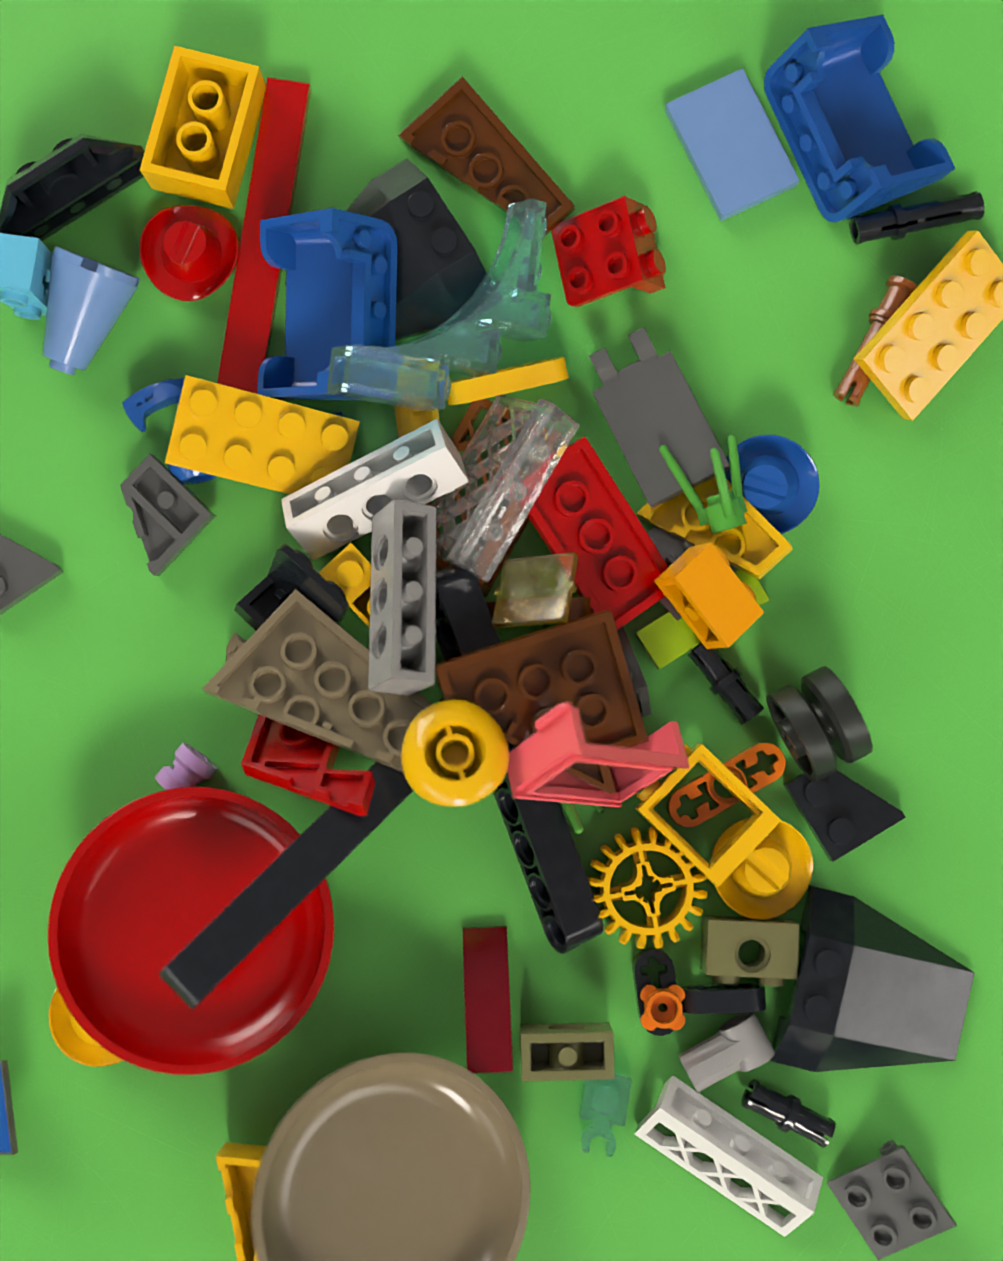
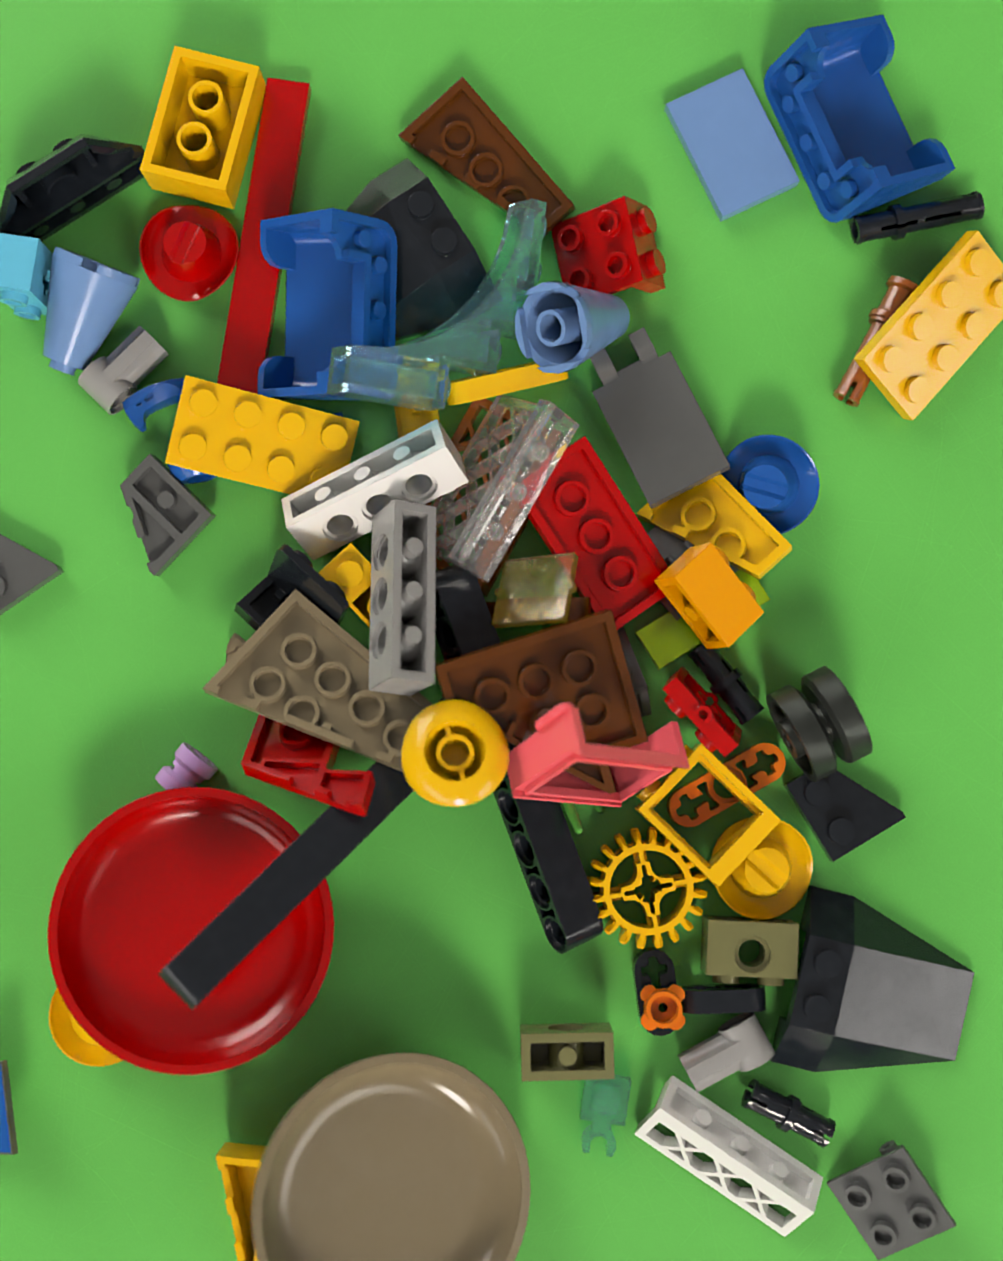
(116, 377): none -> light grey piece
(487, 1000): dark red slope -> none
(567, 324): none -> medium blue cone
(714, 726): none -> red plate
(726, 508): bright green plant -> none

